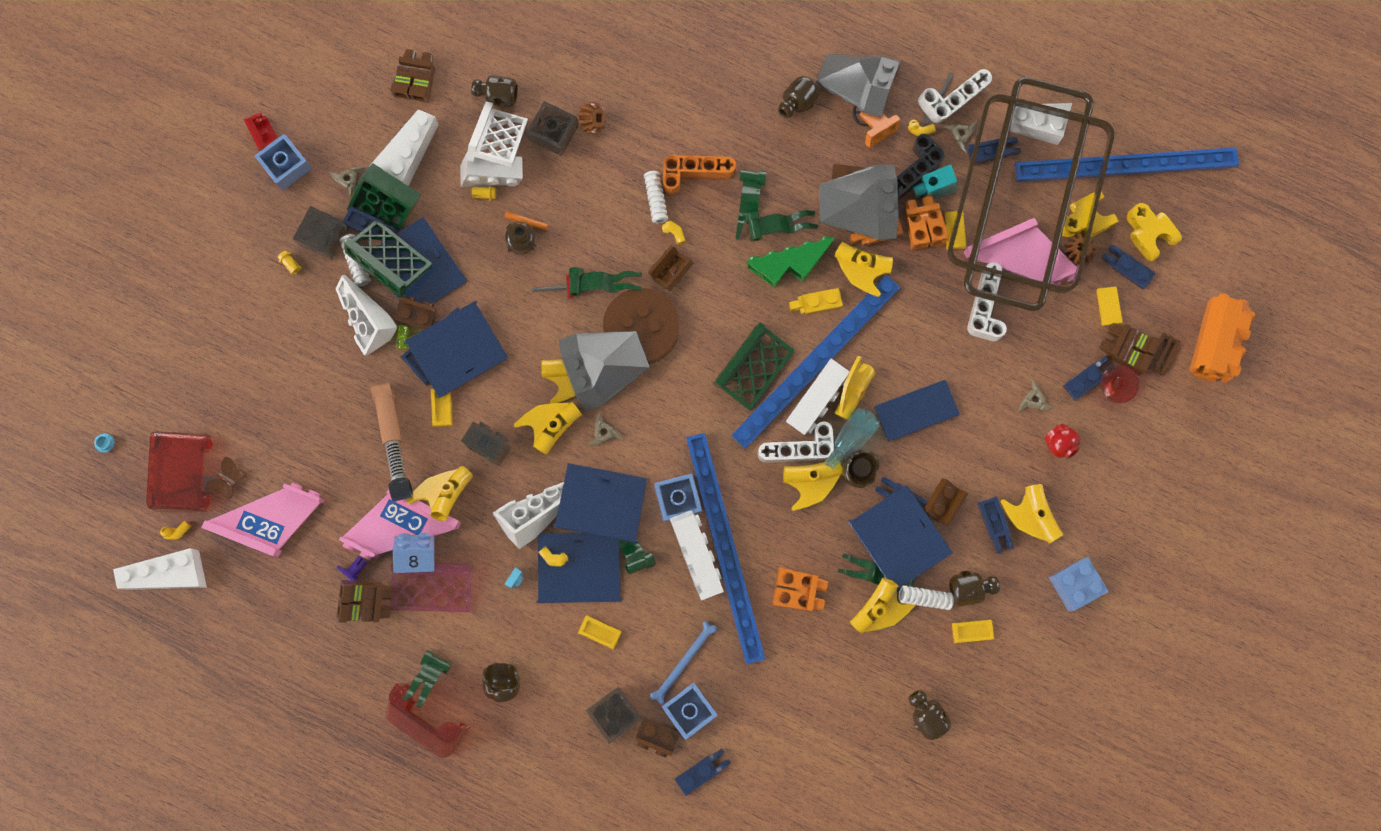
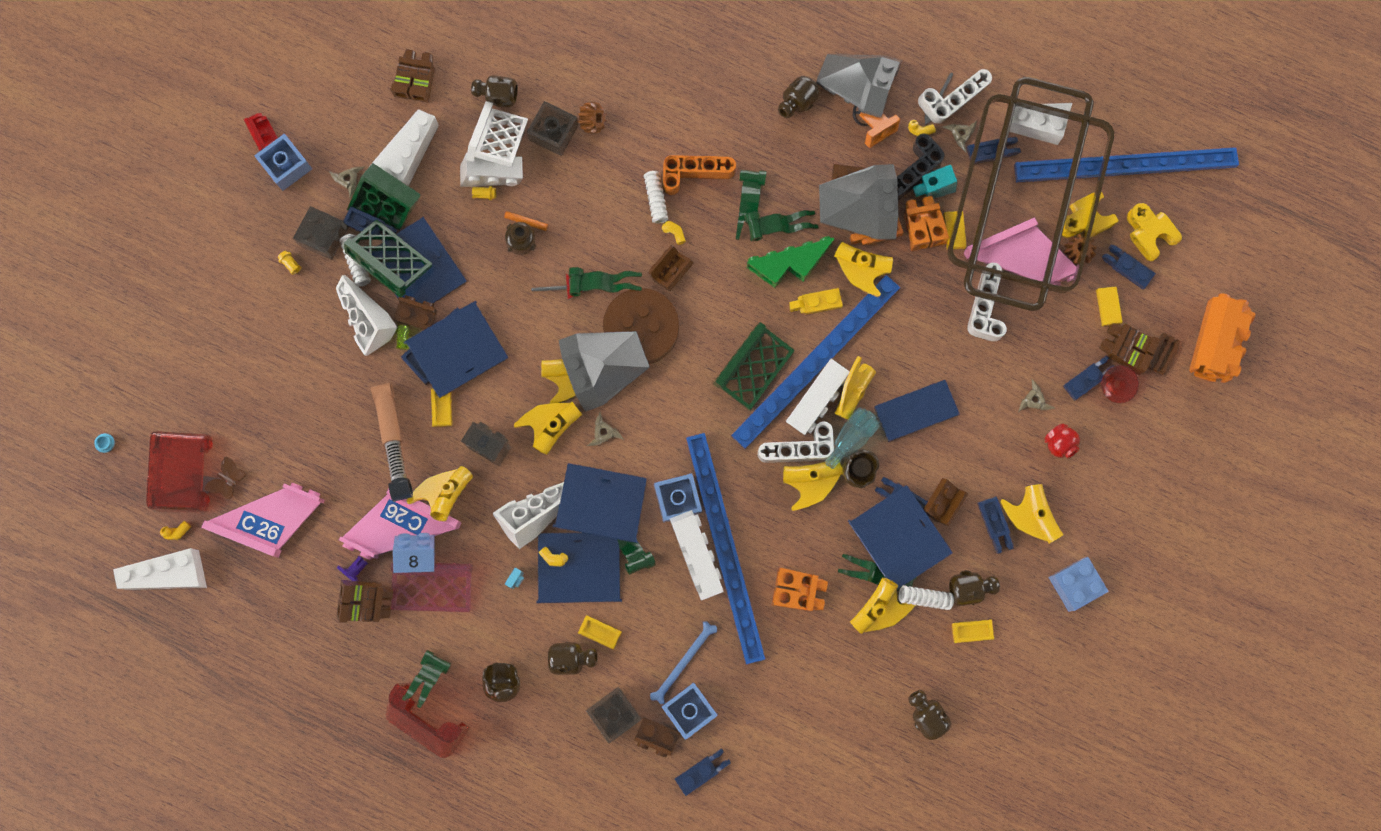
(569, 658): none -> dark brown piece

